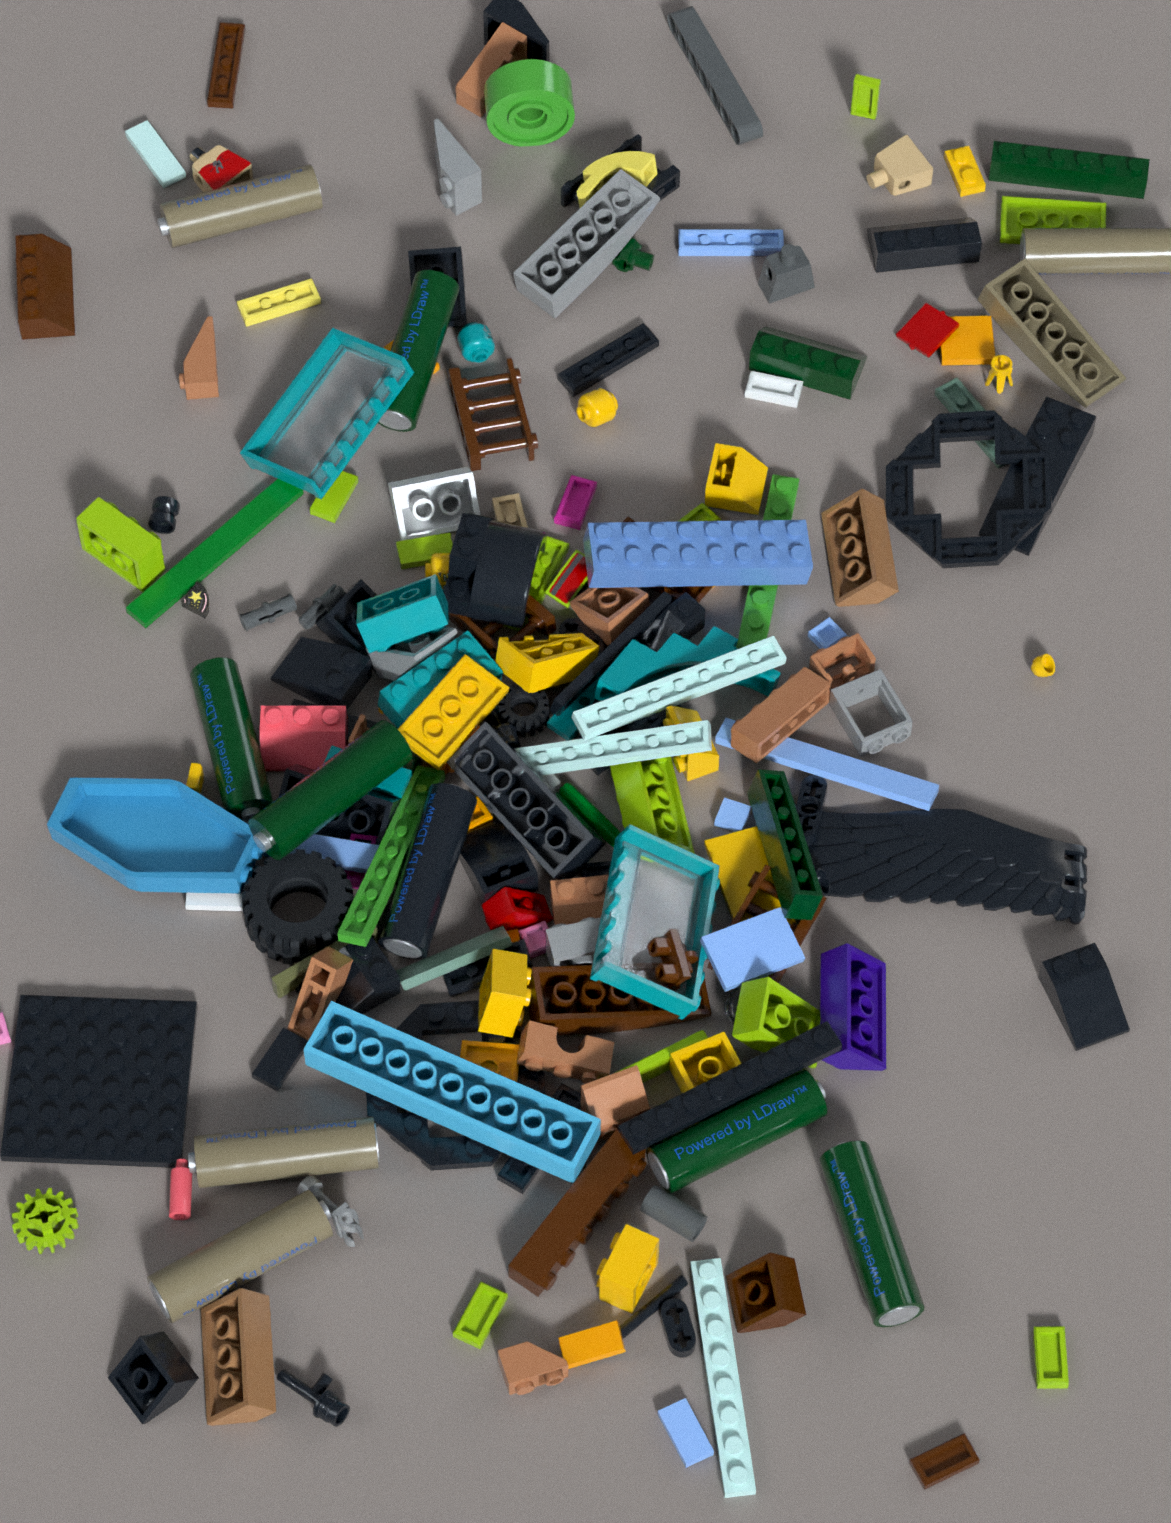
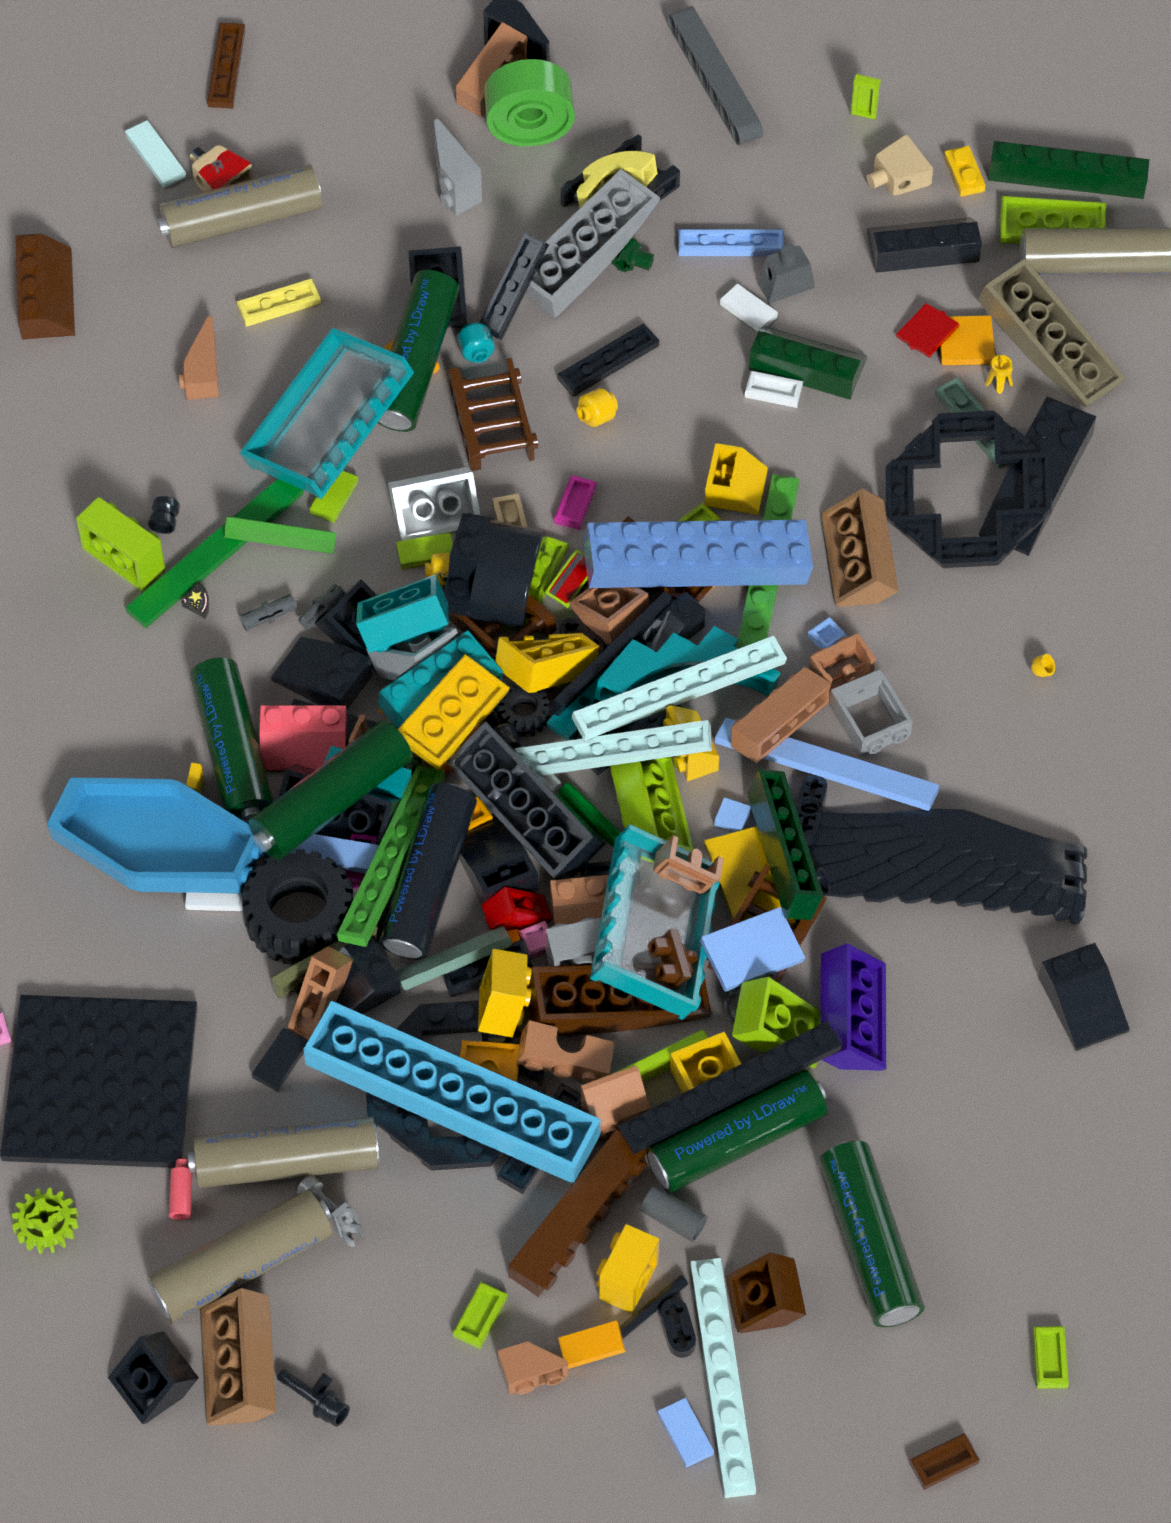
(280, 535): none -> bright green tile
(513, 285): none -> black tile
(688, 872): none -> nougat window
(748, 308): none -> white tile

